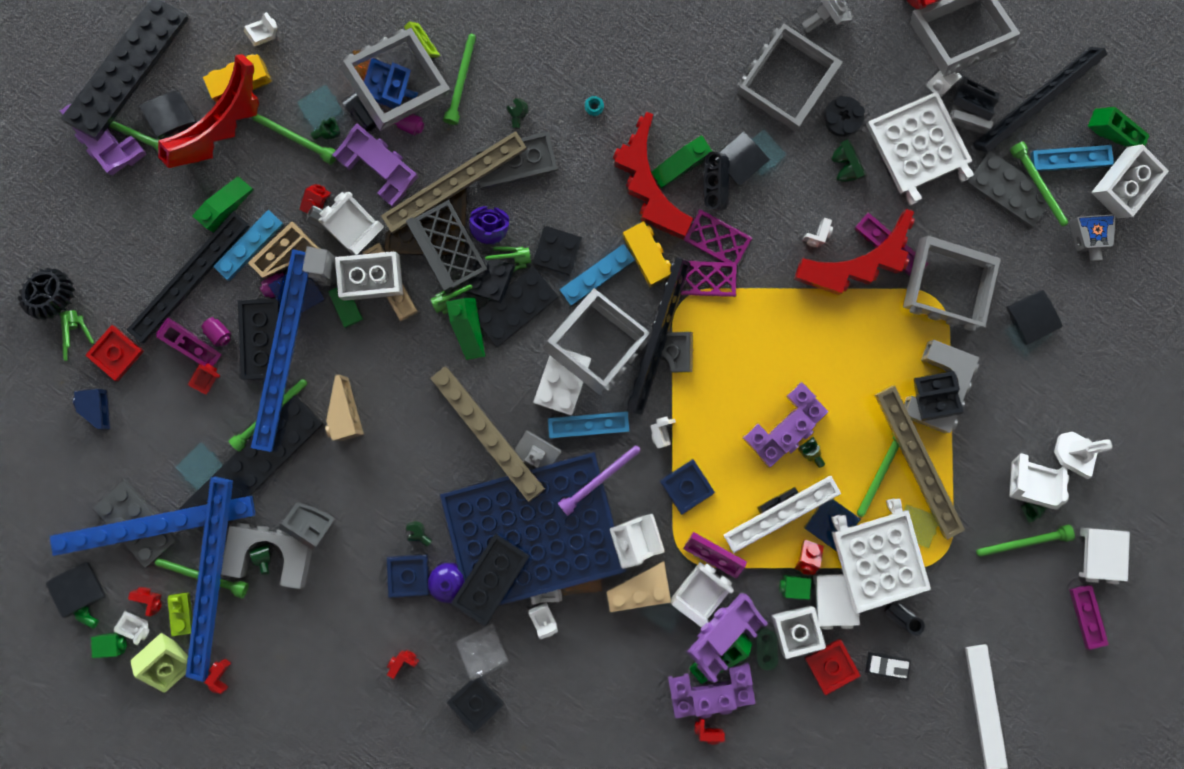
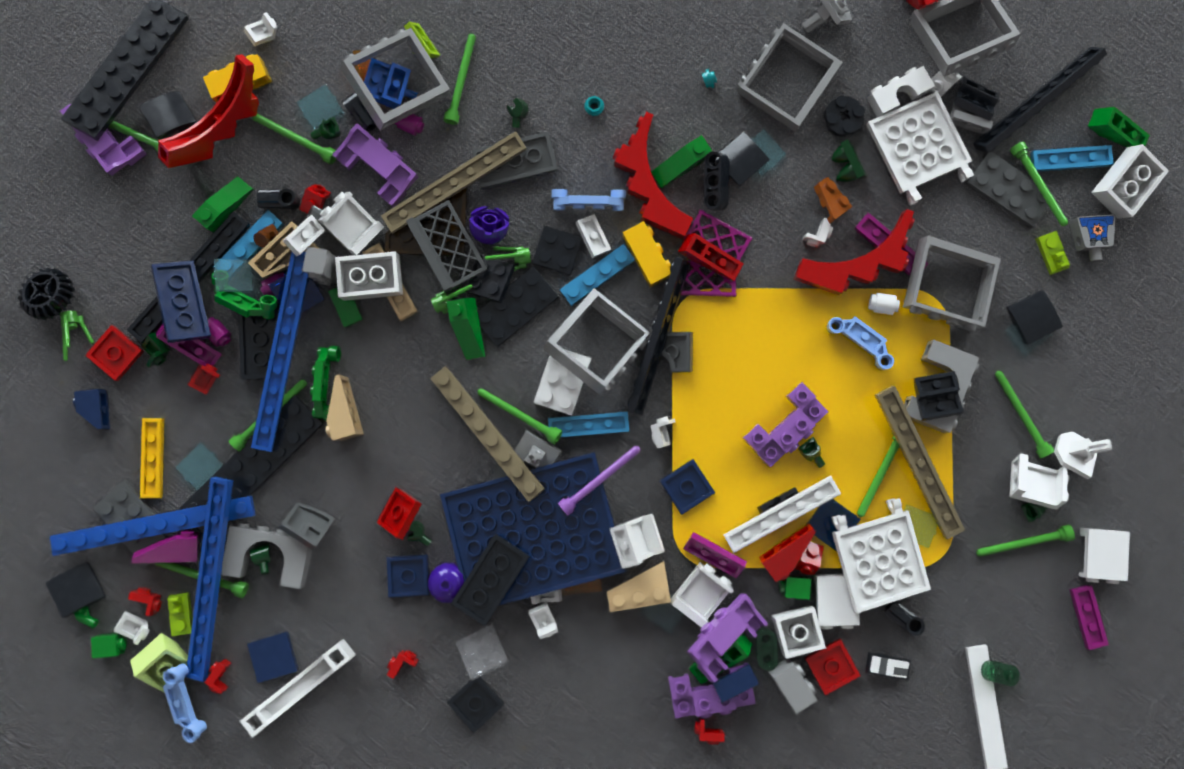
(152, 458): none -> yellow tile
(156, 350): none -> dark green bracket
(175, 548): none -> magenta slope
(180, 301): none -> dark blue plate
(180, 703): none -> light blue plate
(232, 275): none -> clear light blue piece
(246, 305): none -> green plate
(265, 235): none -> reddish brown piece
(272, 657): none -> dark blue tile
(277, 198): none -> black piece
(297, 688): none -> white arch
(304, 235): none -> white plate
(321, 377): none -> green plate
(399, 513): none -> red plate
(552, 434): none -> bright green piece
(579, 202): none -> light blue plate
(593, 236): none -> white plate
(709, 78): none -> teal plate
(710, 256): none -> red slope
(735, 683): none -> dark blue tile
(784, 556): none -> red slope
(795, 689): none -> light grey brick
(832, 199): none -> dark orange wing
(864, 337): none -> light blue plate
(883, 303): none -> white brick
(914, 83): none -> white arch
(1003, 674): none -> clear green plate
(1043, 448): none -> bright green piece
(1053, 252): none -> lime plate

